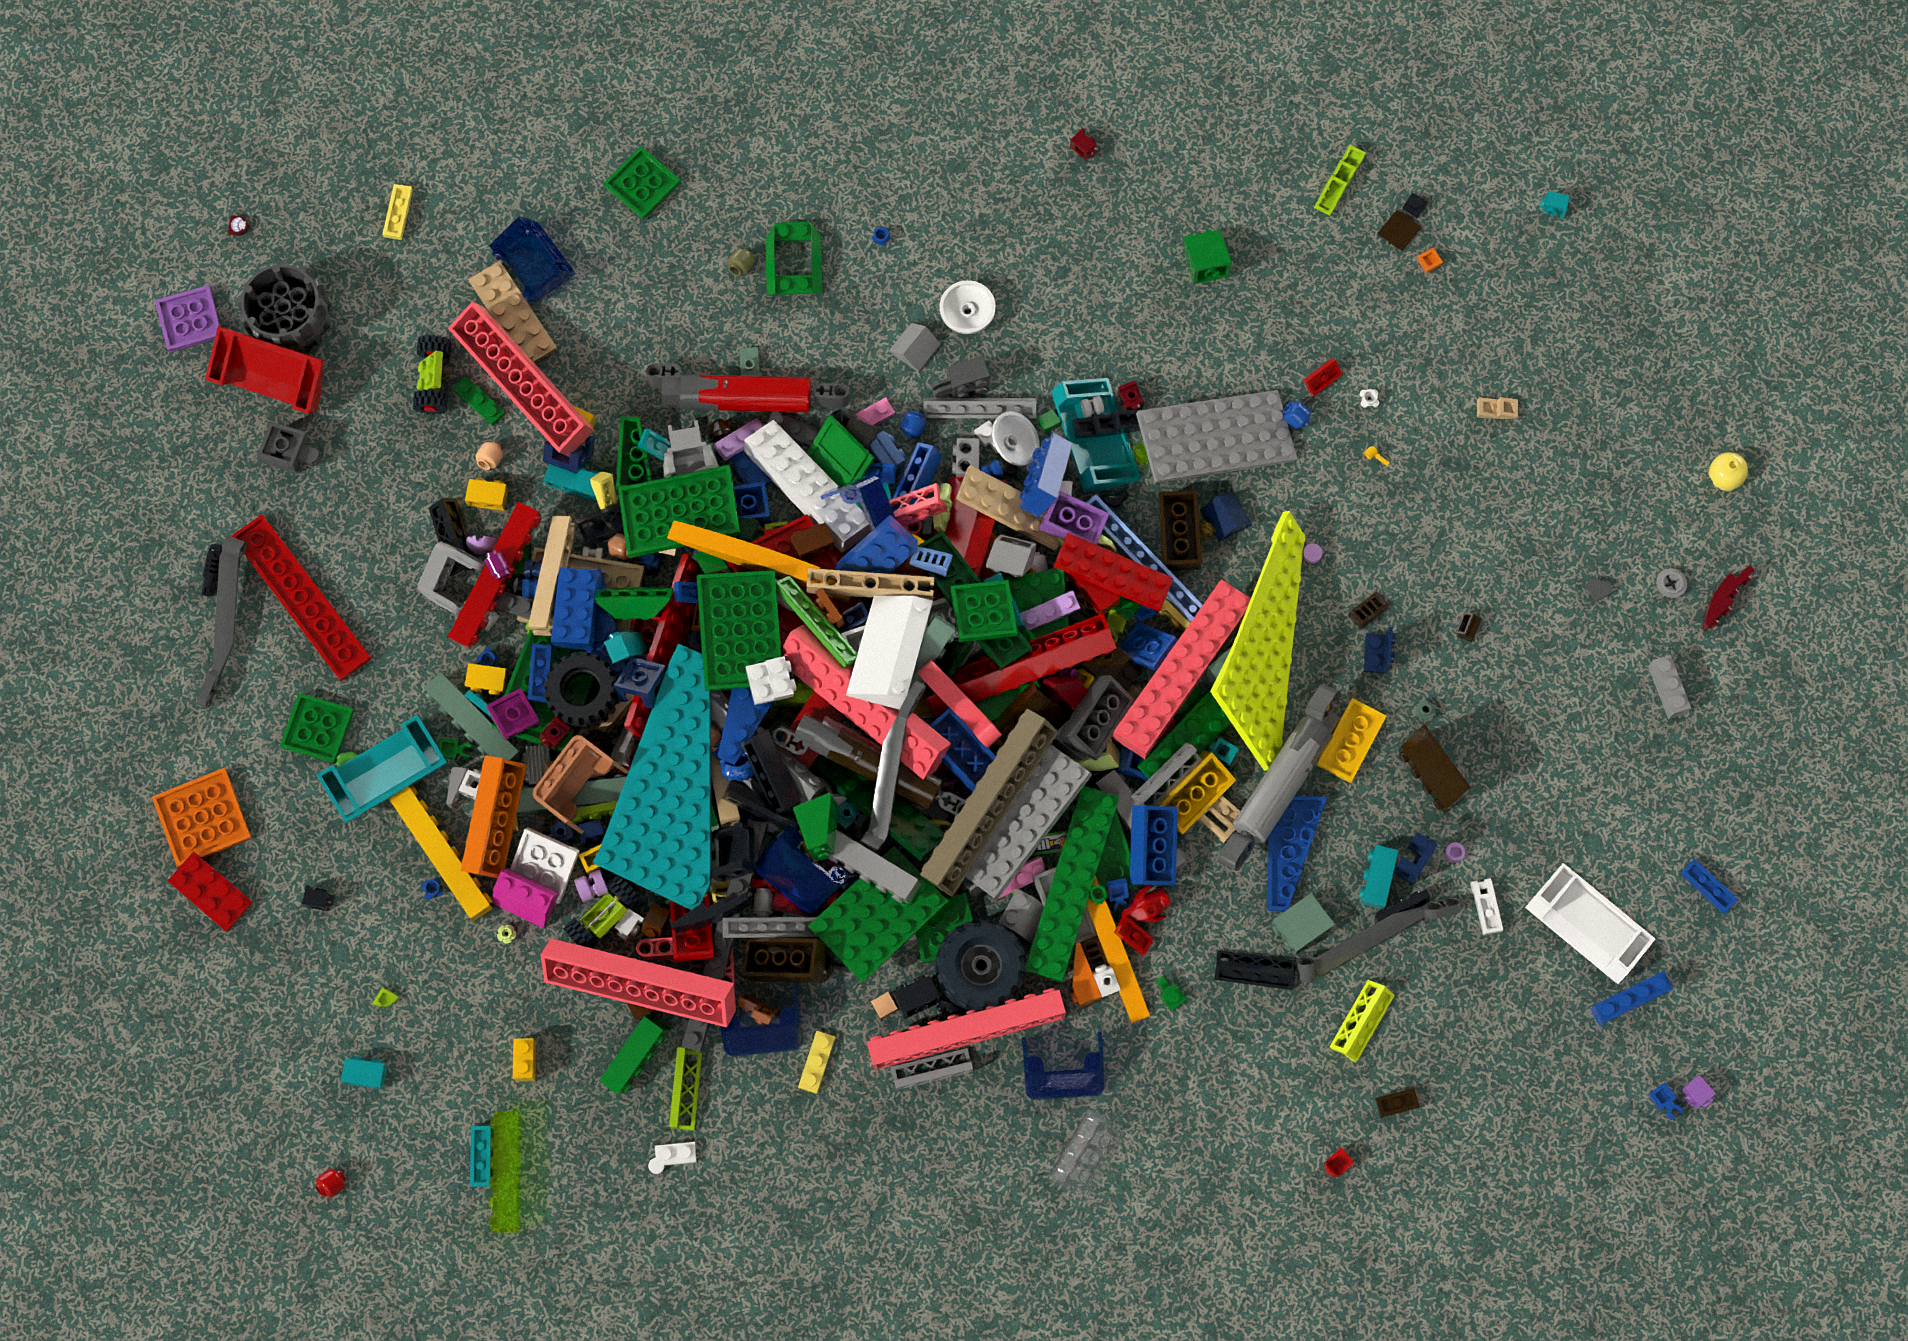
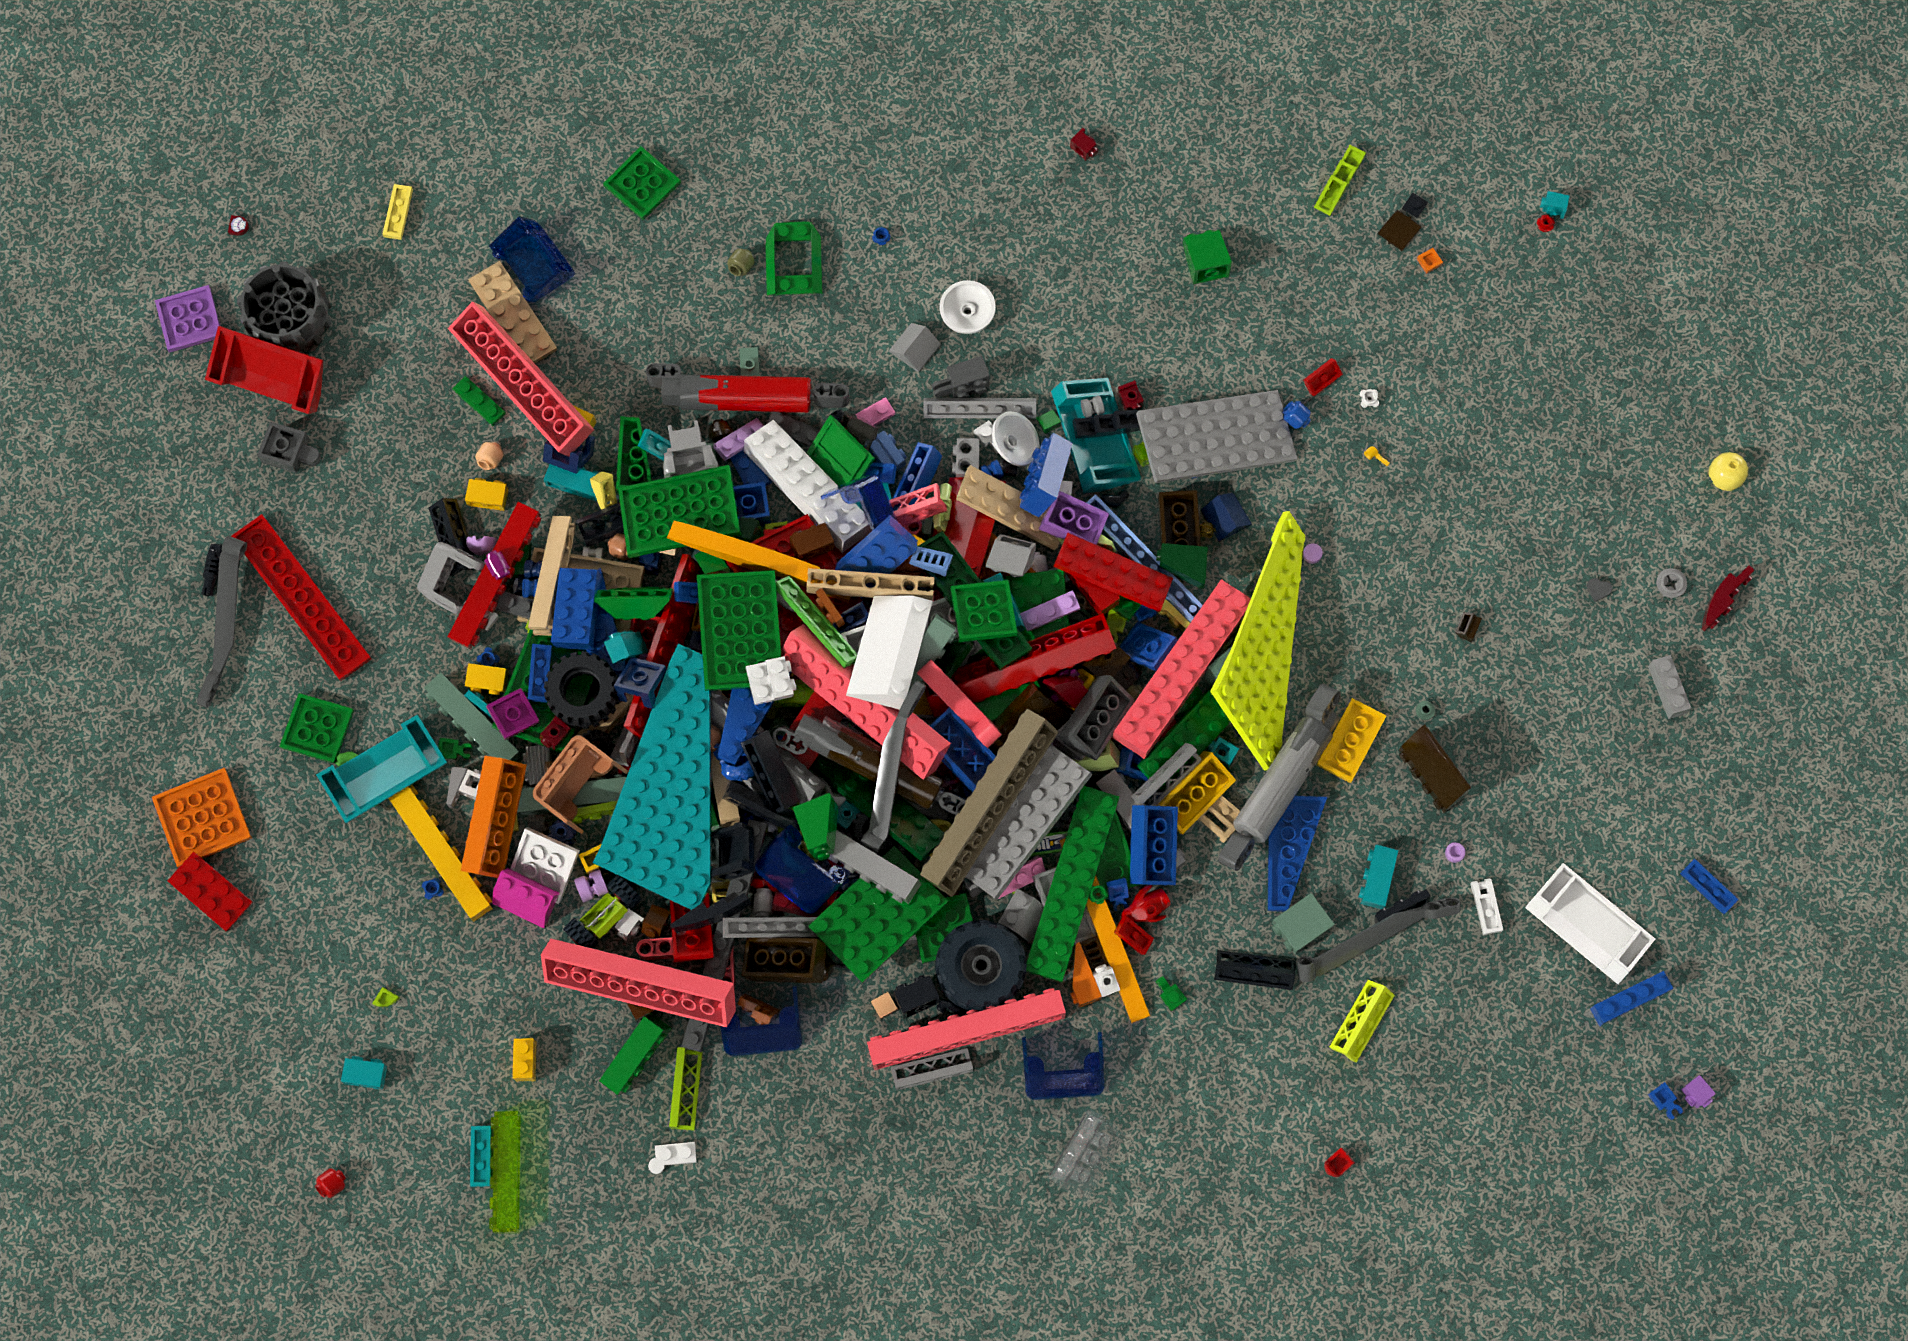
(317, 898): black brick -> none
(427, 397): plate -> none
(511, 934): yellowish green plate -> none
(593, 832): dark blue brick -> none
(816, 1062): light yellow plate -> none
(913, 424): blue head -> none
(1184, 562): none -> dark green slope
(1358, 620): dark brown slope -> none
(1378, 652): dark blue bracket -> none
(1397, 1103): dark brown plate -> none
(1424, 848): dark blue panel -> none
(1498, 409): tan slope -> none
(1545, 227): none -> red plate

